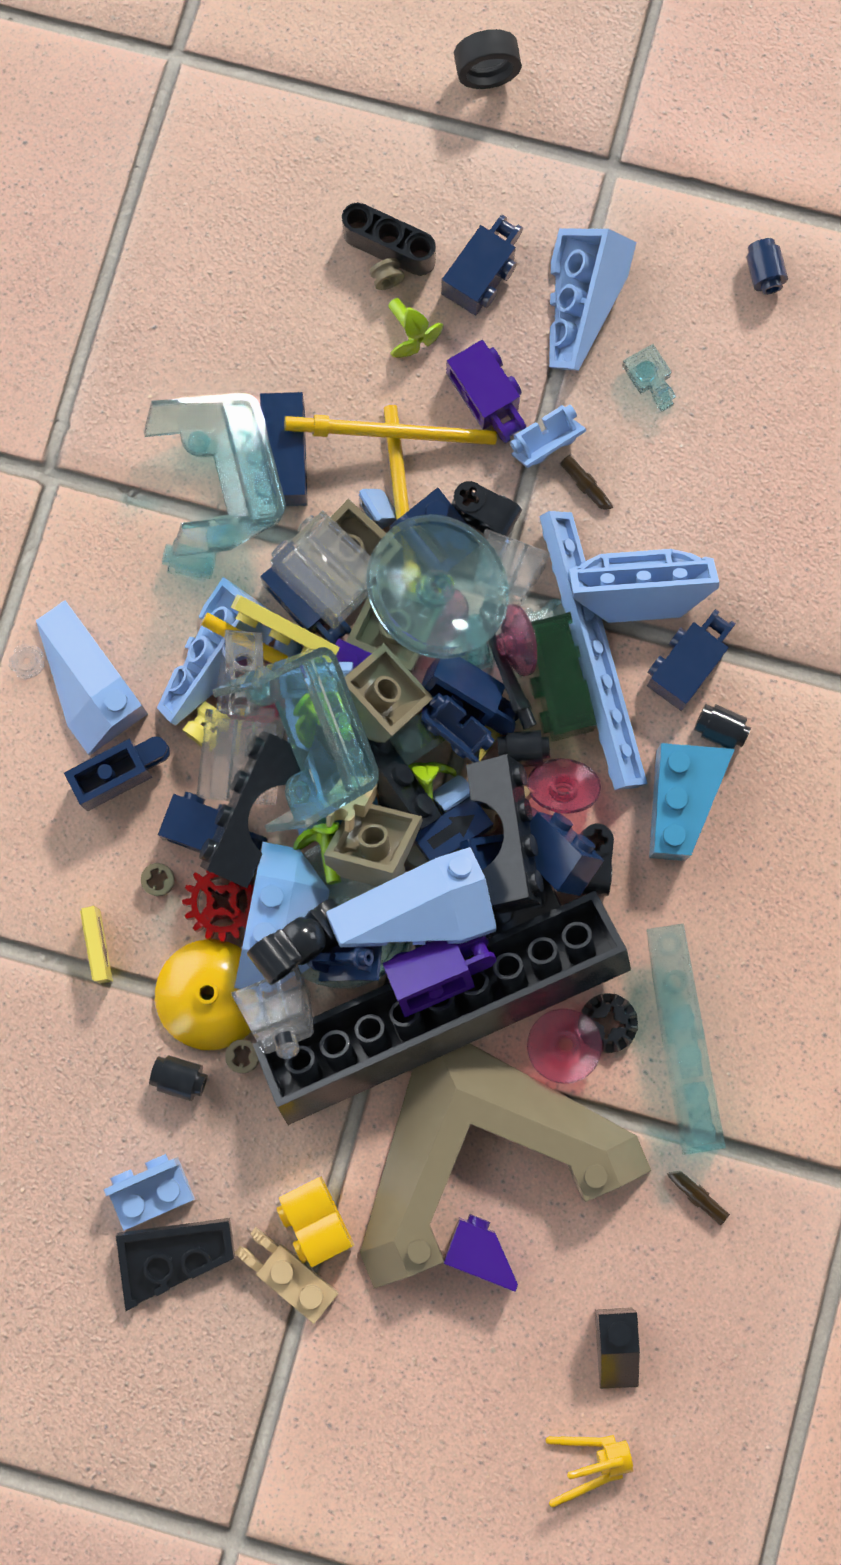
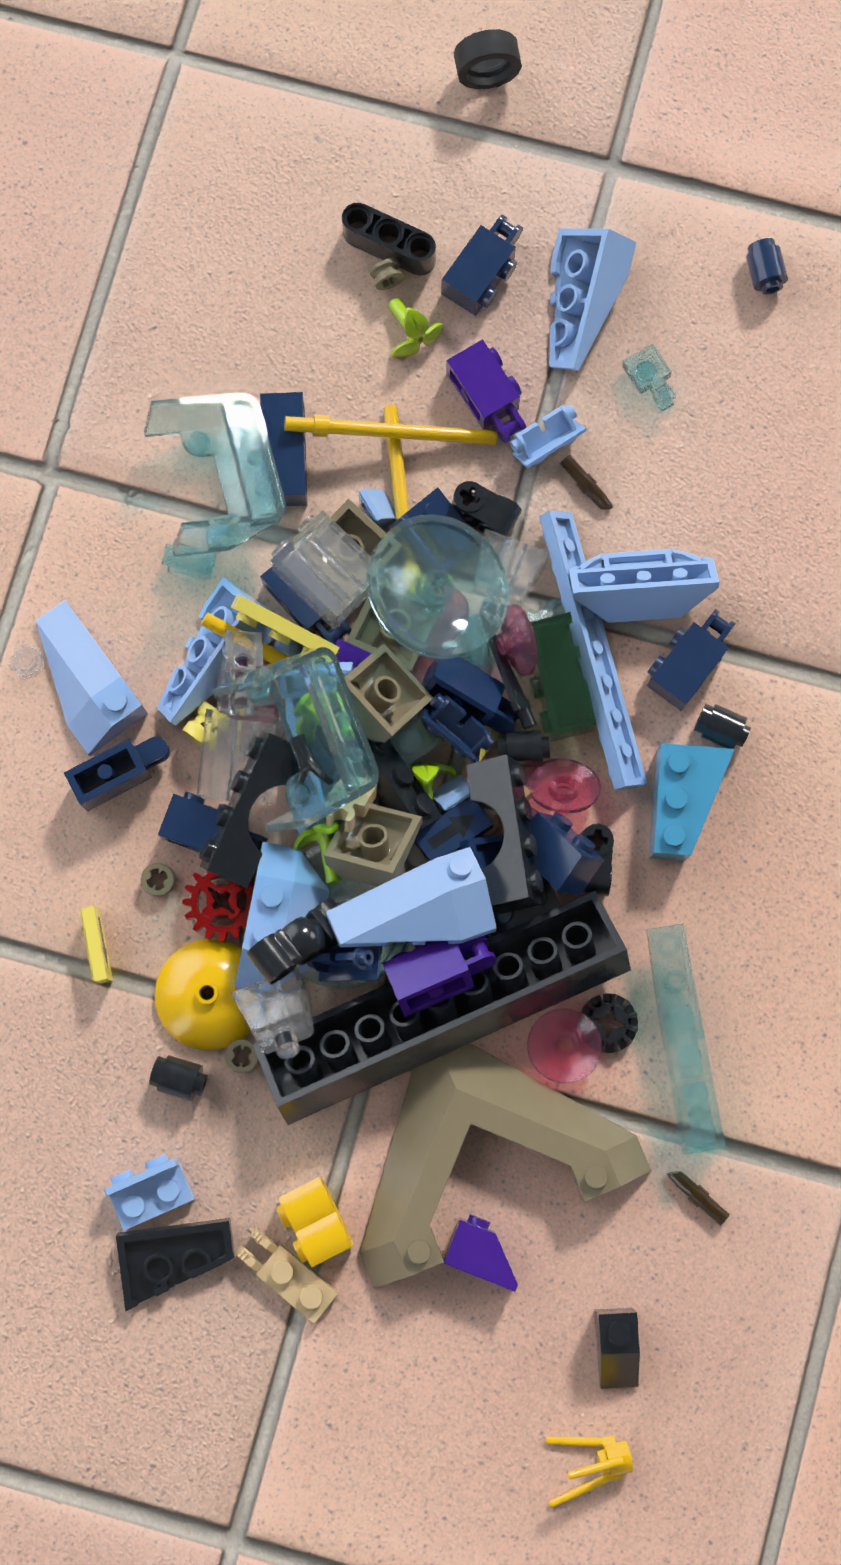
(308, 761): none -> black bar

